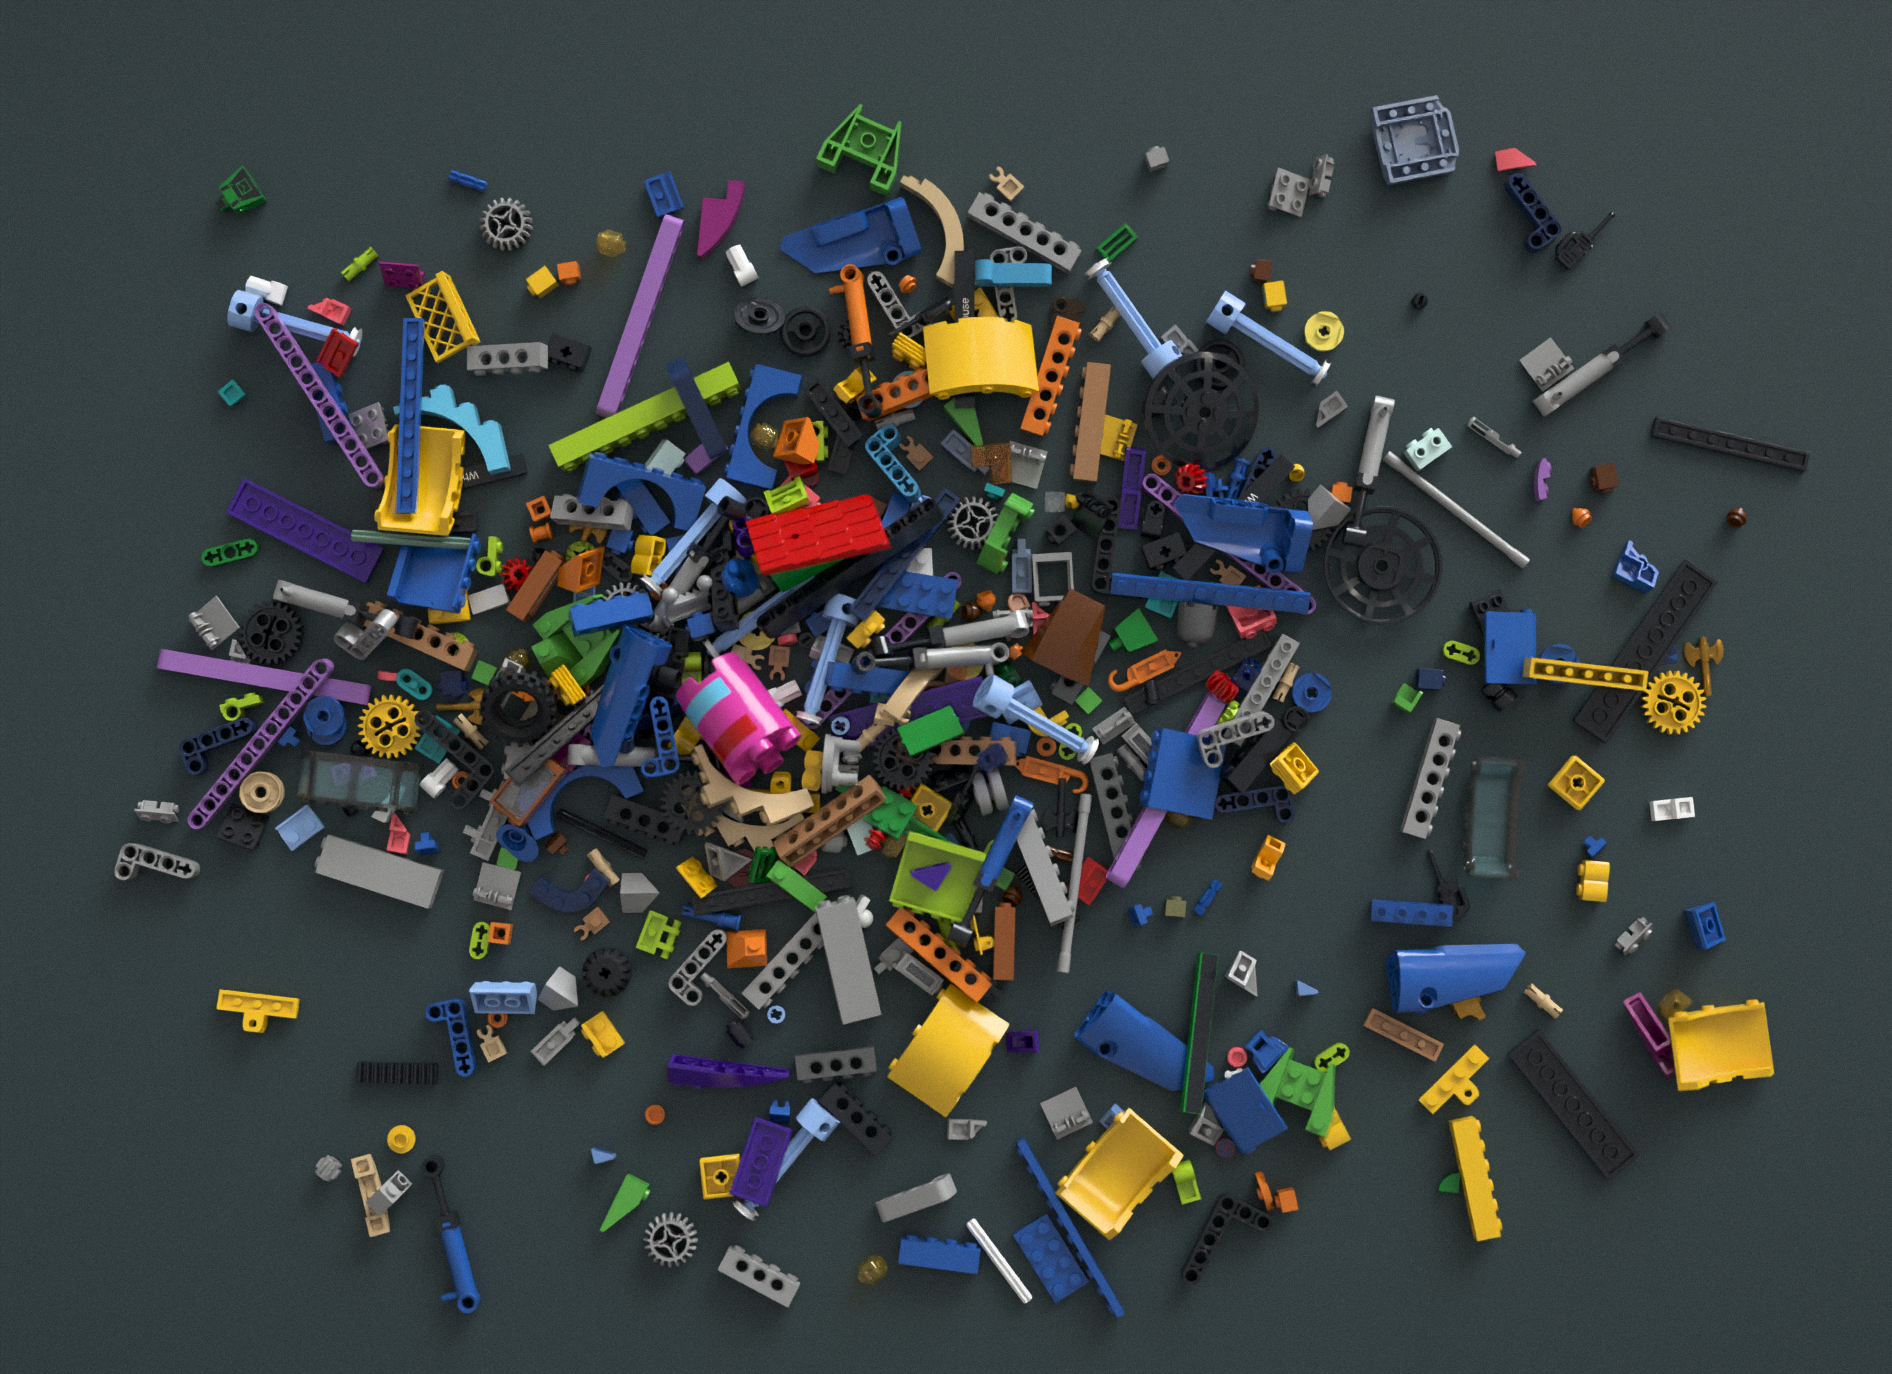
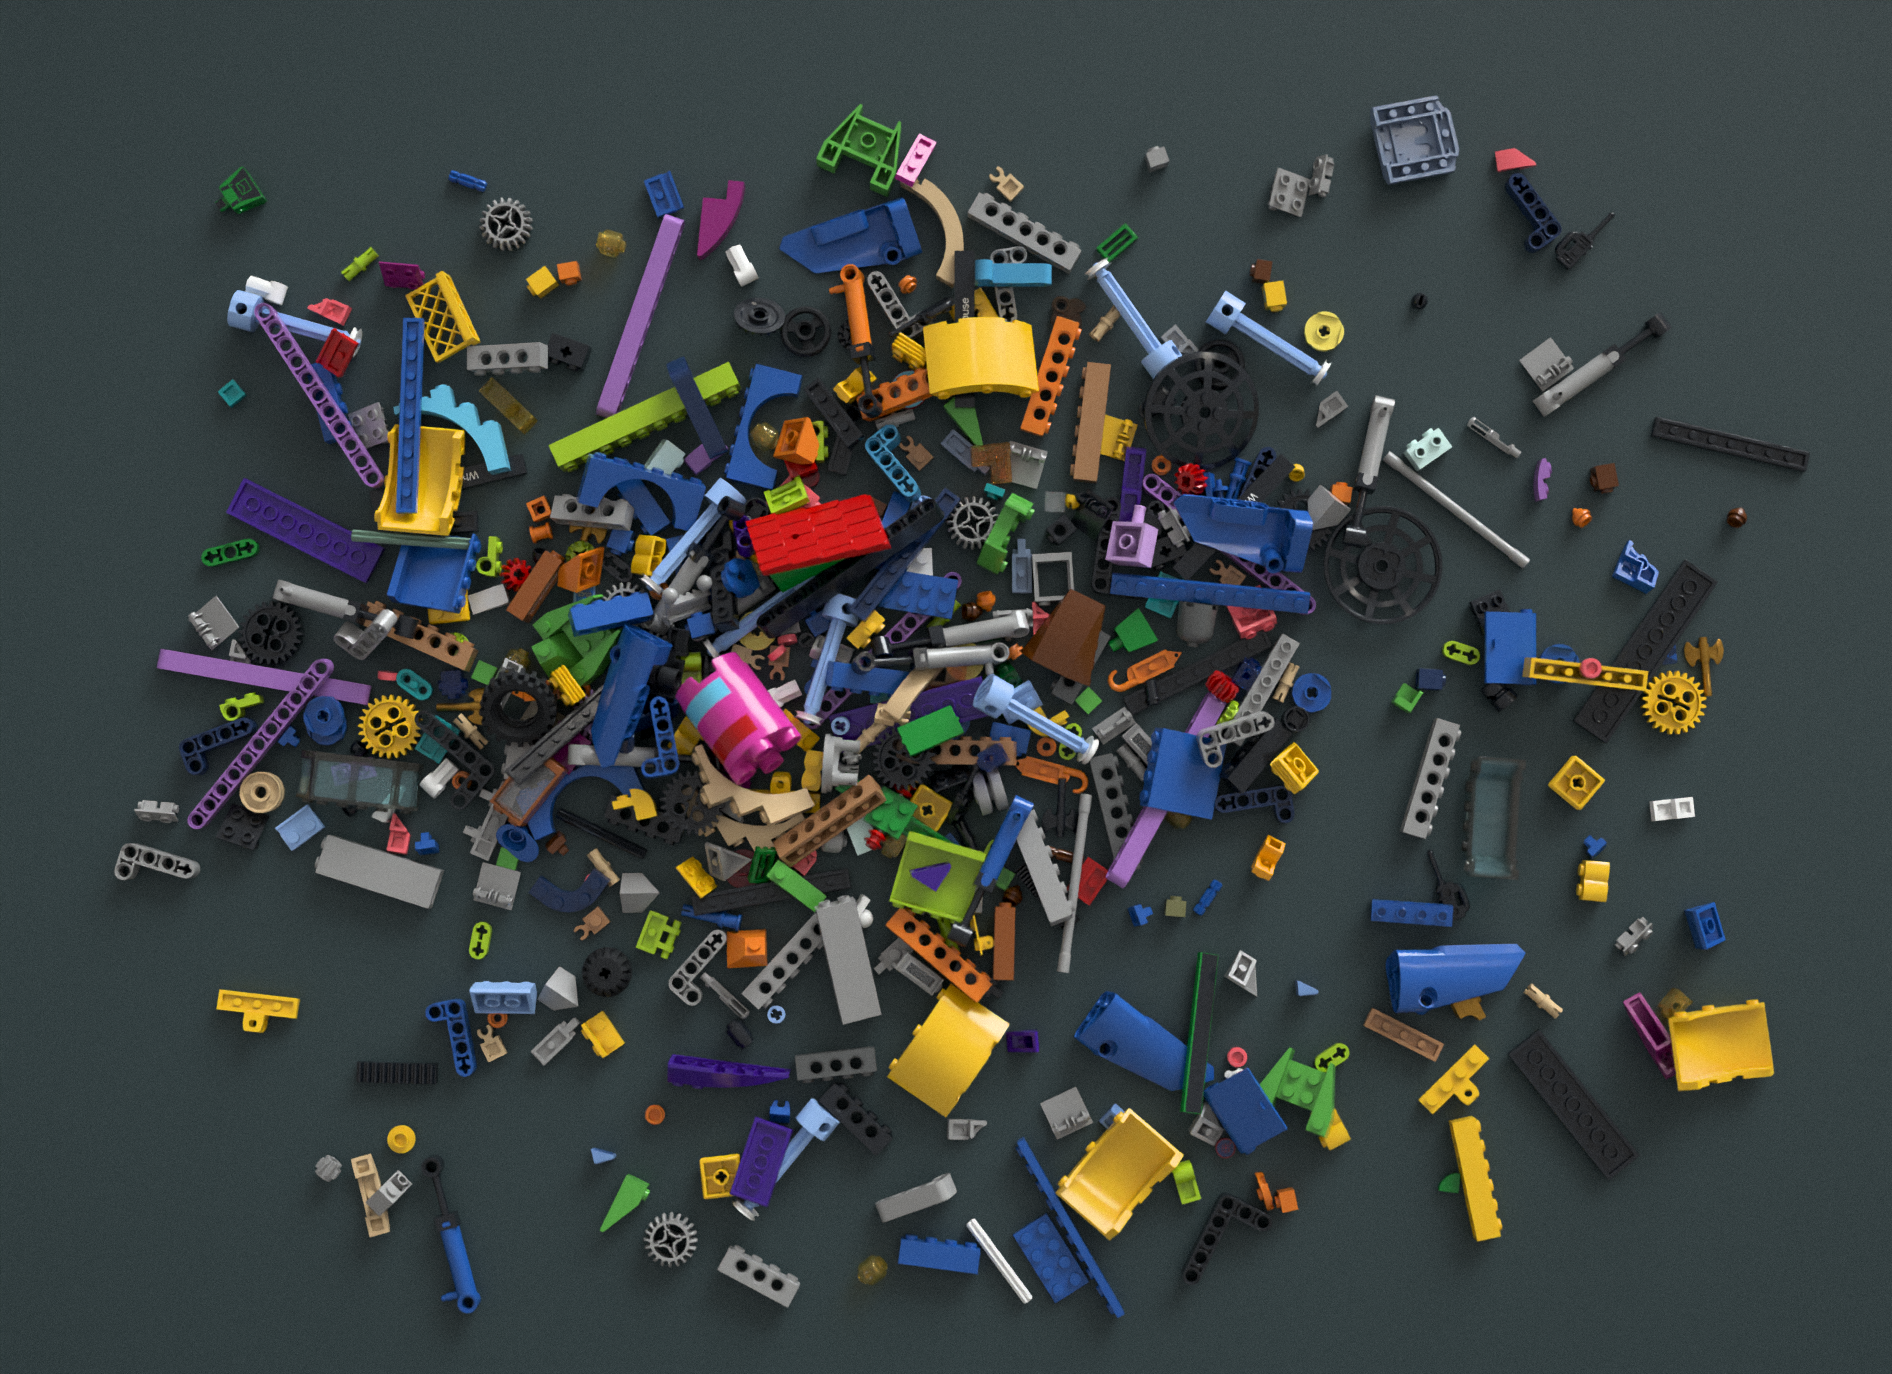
(494, 936): orange plate -> none
(508, 405): none -> clear yellow slope
(641, 800): none -> yellow brick
(777, 652): none -> coral tile
(915, 160): none -> plate
(1018, 601): nougat tile -> none
(1132, 541): none -> lavender brick
(1171, 519): none -> light grey hinge
(1268, 1052): blue piece -> none
(1590, 668): none -> coral tile

